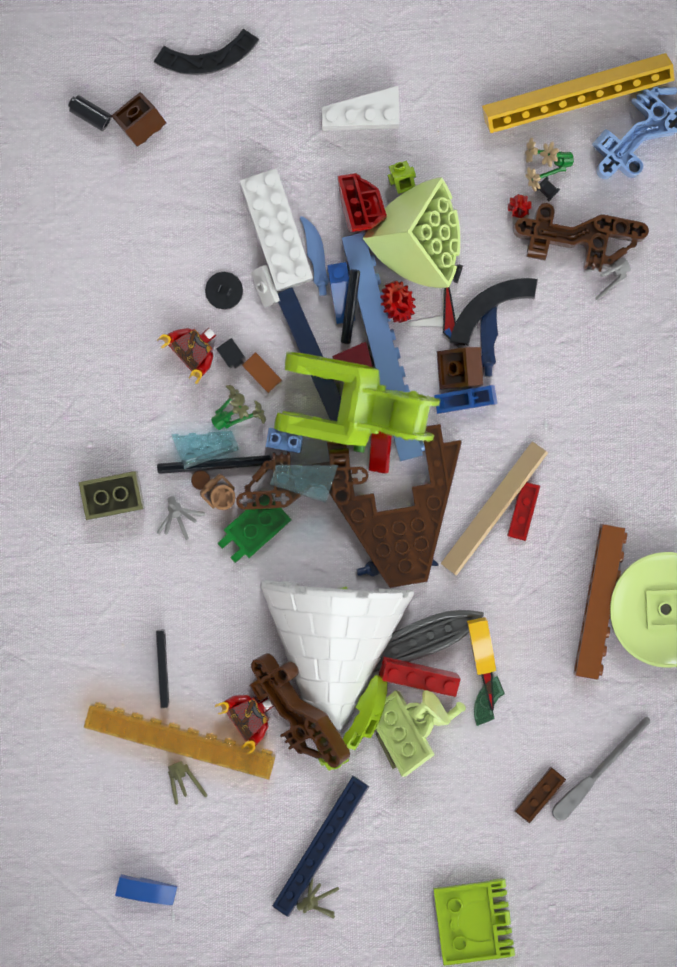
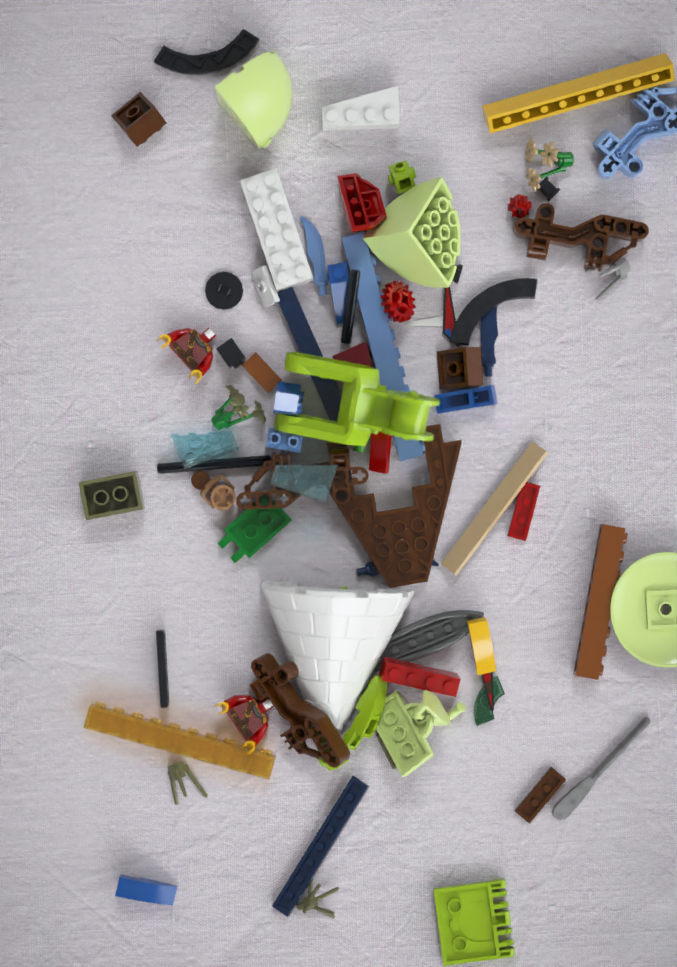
(89, 112): black brick -> none
(176, 511): light grey plant -> none
(258, 97): none -> yellowish green brick
(288, 399): none -> brick

